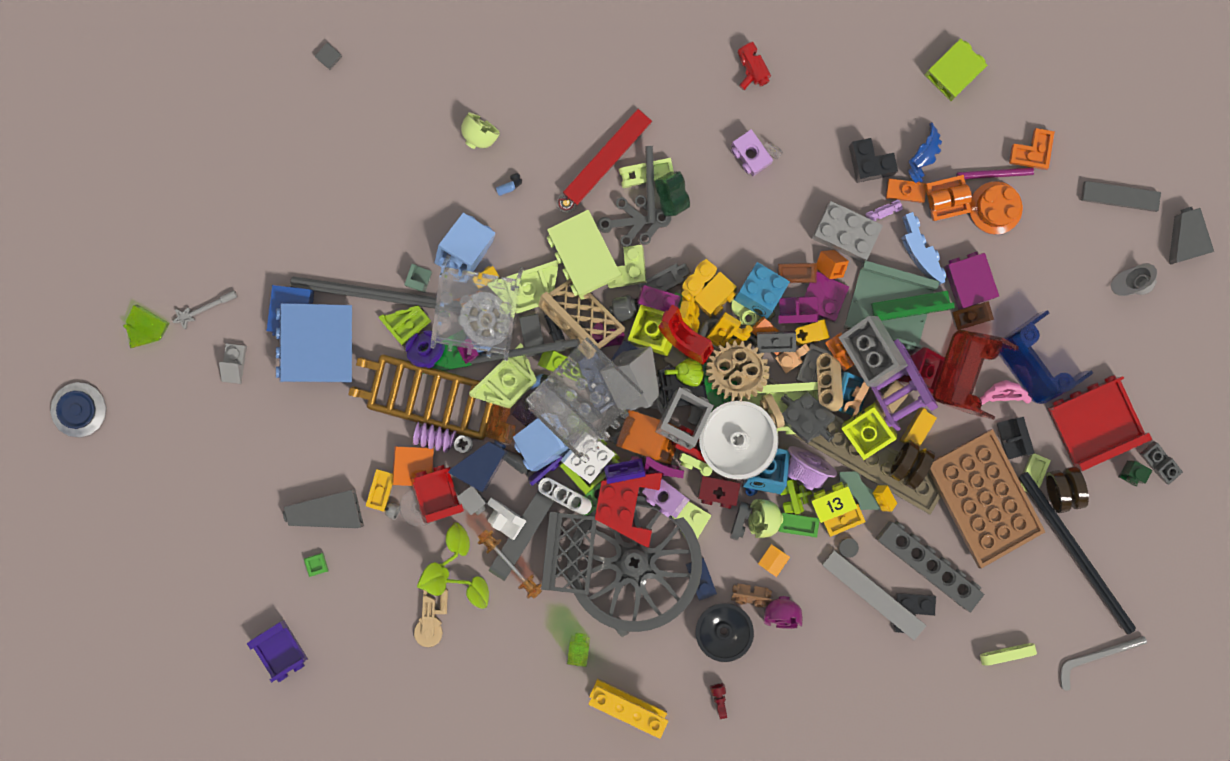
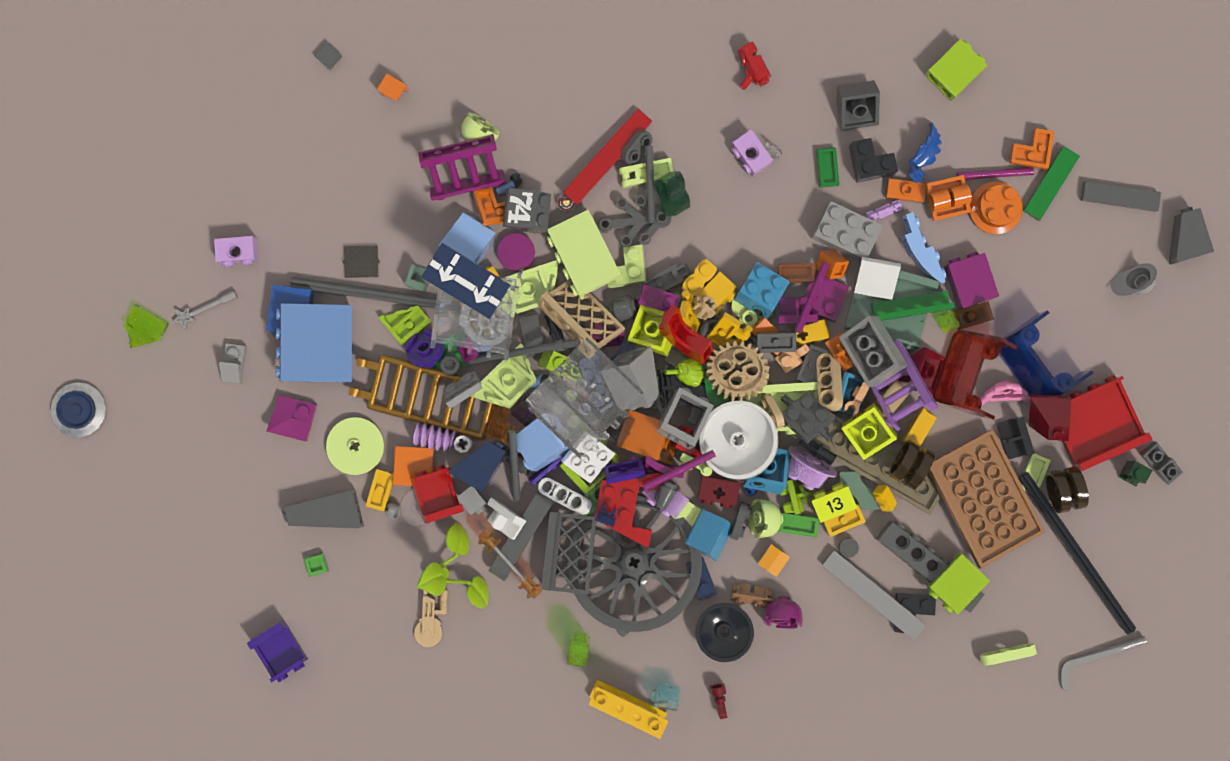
(225, 246): none -> lavender brick
(292, 418): none -> magenta plate
(340, 443): none -> yellowish green piece
(361, 261): none -> clear smoke piece
(392, 87): none -> orange panel
(449, 365): none -> dark grey tile
(456, 151): none -> magenta fence
(462, 389): none -> light grey plate
(466, 280): none -> dark blue tile
(488, 208): none -> orange plate
(514, 464): none -> dark grey bar
(516, 251): none -> magenta tile
(527, 210): none -> dark grey slope
(605, 517): none -> clear blue tile
(636, 146): none -> dark grey plate
(666, 493): none -> dark grey cone
(666, 696): none -> clear light blue brick
(679, 470): none -> magenta bar
(704, 307): none -> tan gear
(709, 534): none -> dark azure slope
(811, 297): none -> magenta bar
(819, 451): none -> black axle
(827, 167): none -> green tile
(858, 105): none -> dark grey slope
(877, 278): none -> white tile
(953, 322): none -> clear neon green plate
(958, 584): none -> lime panel
(1050, 416): none -> dark red slope
(1051, 183): none -> green tile

